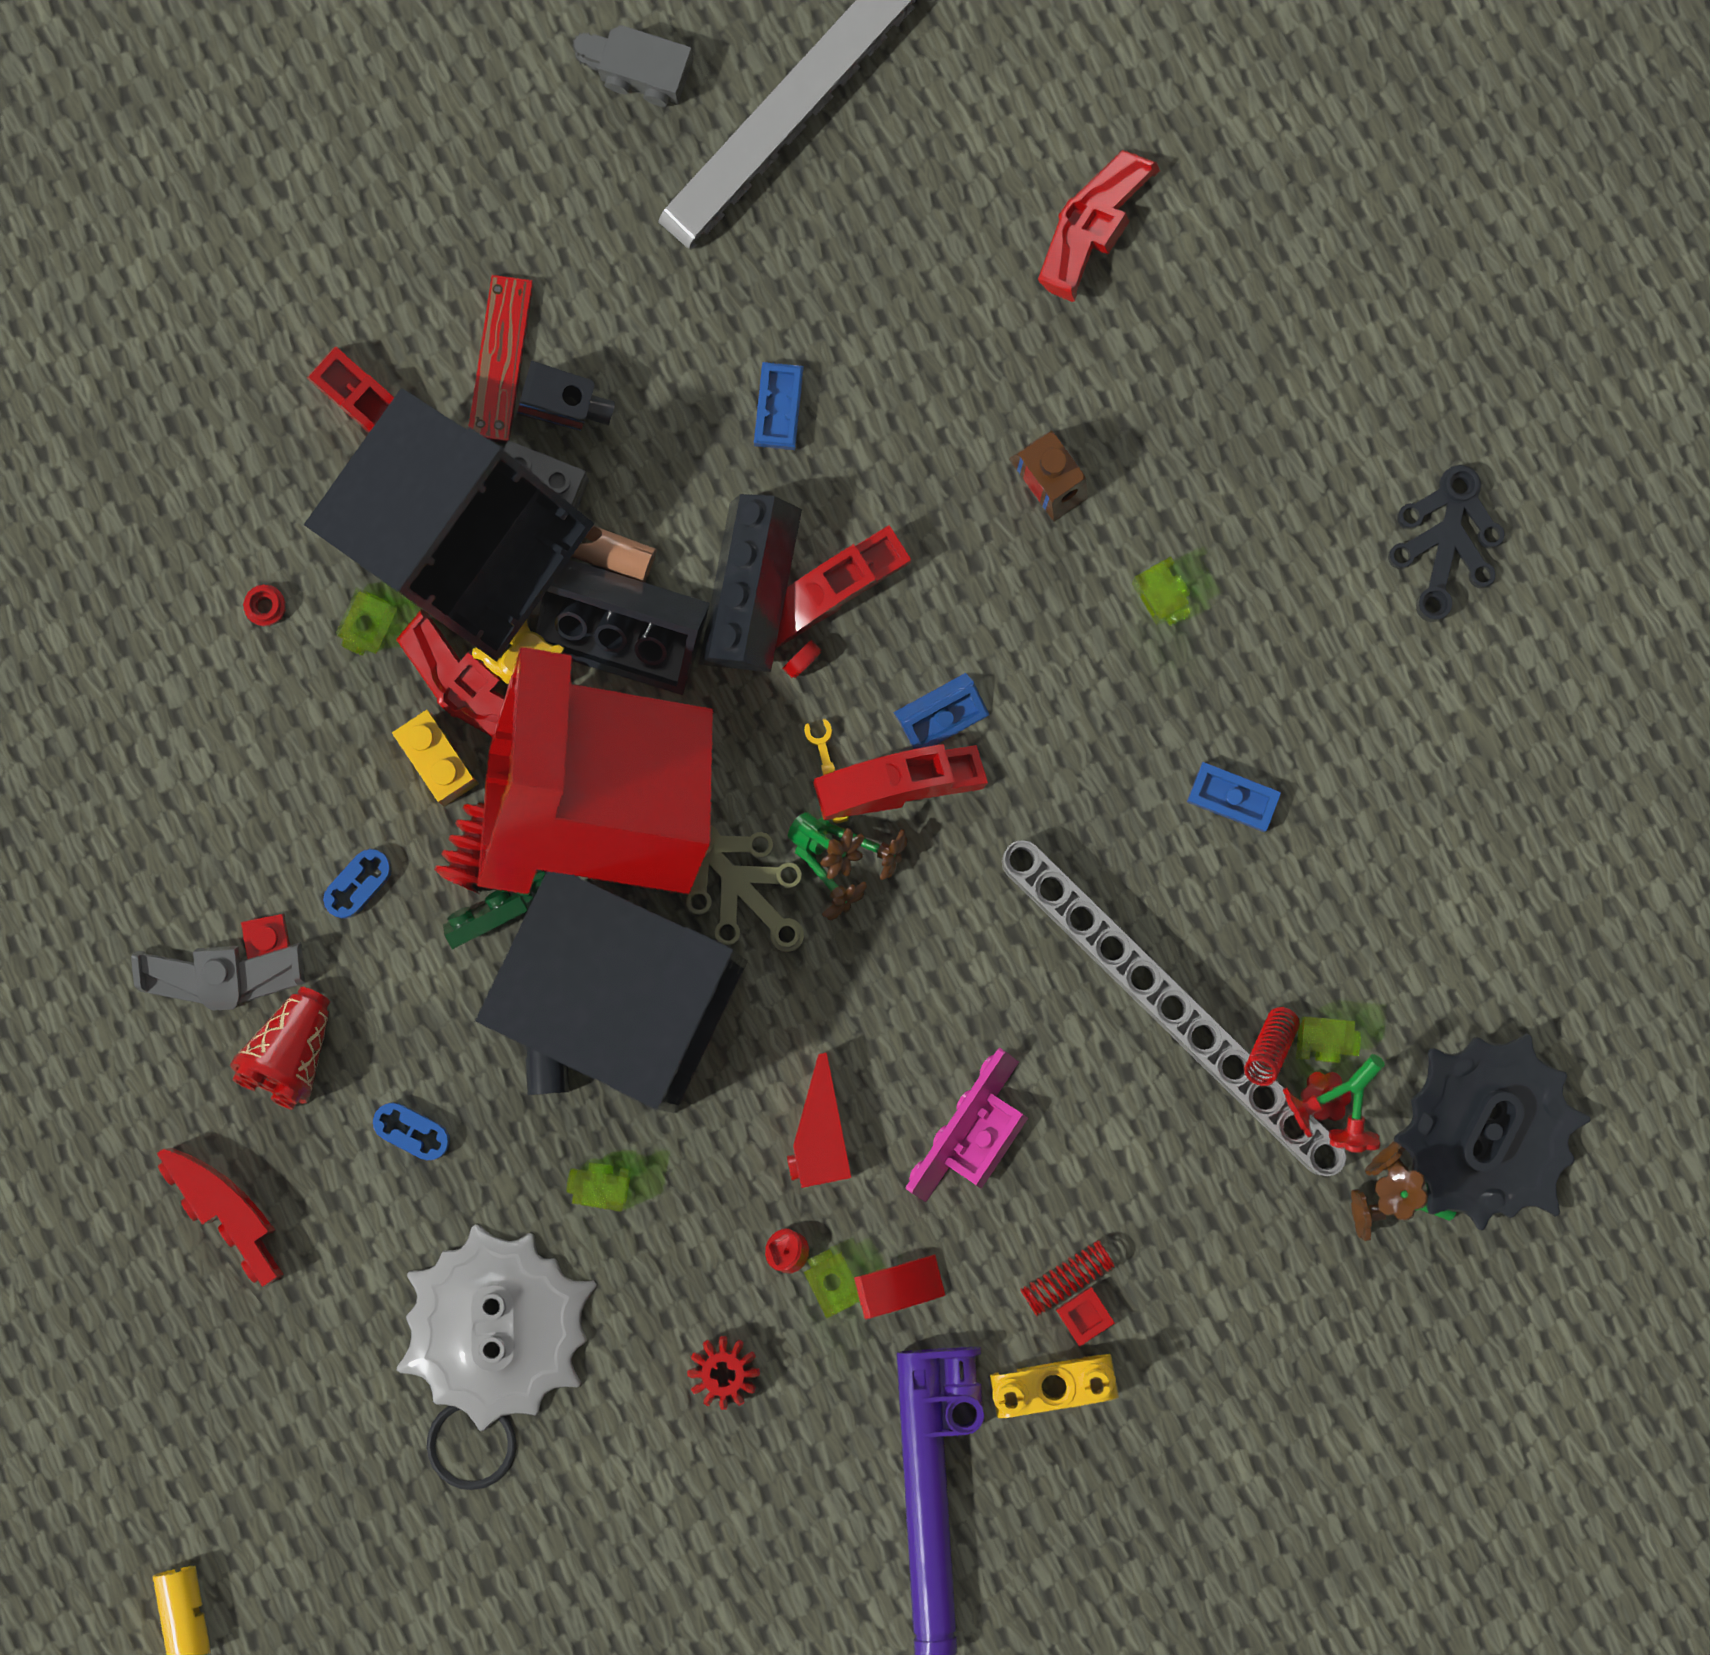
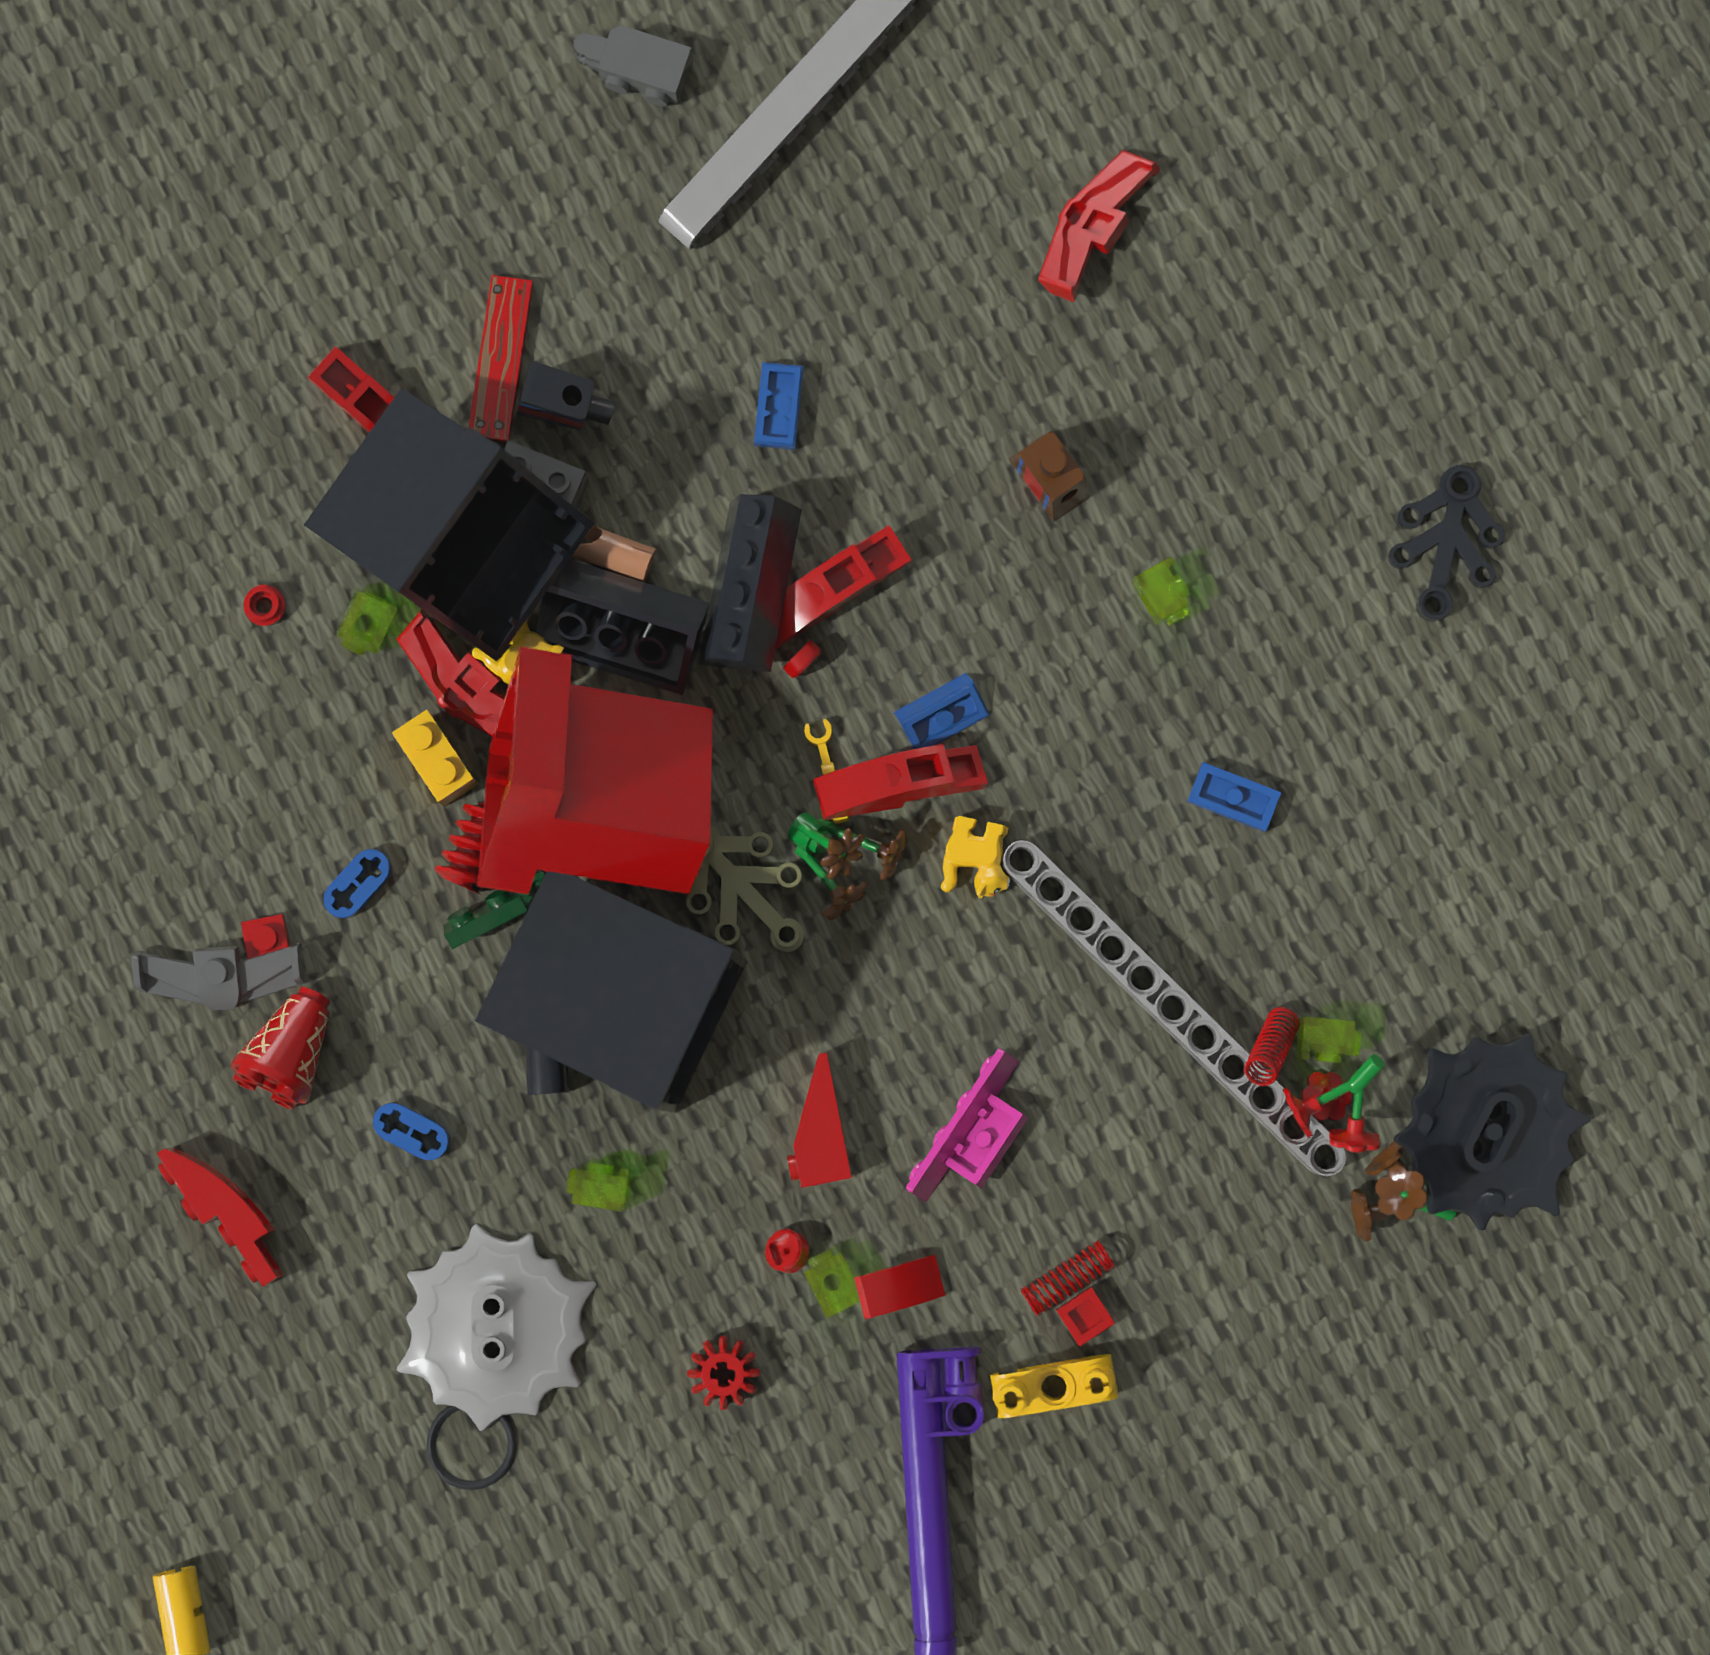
(977, 852): none -> yellow animal

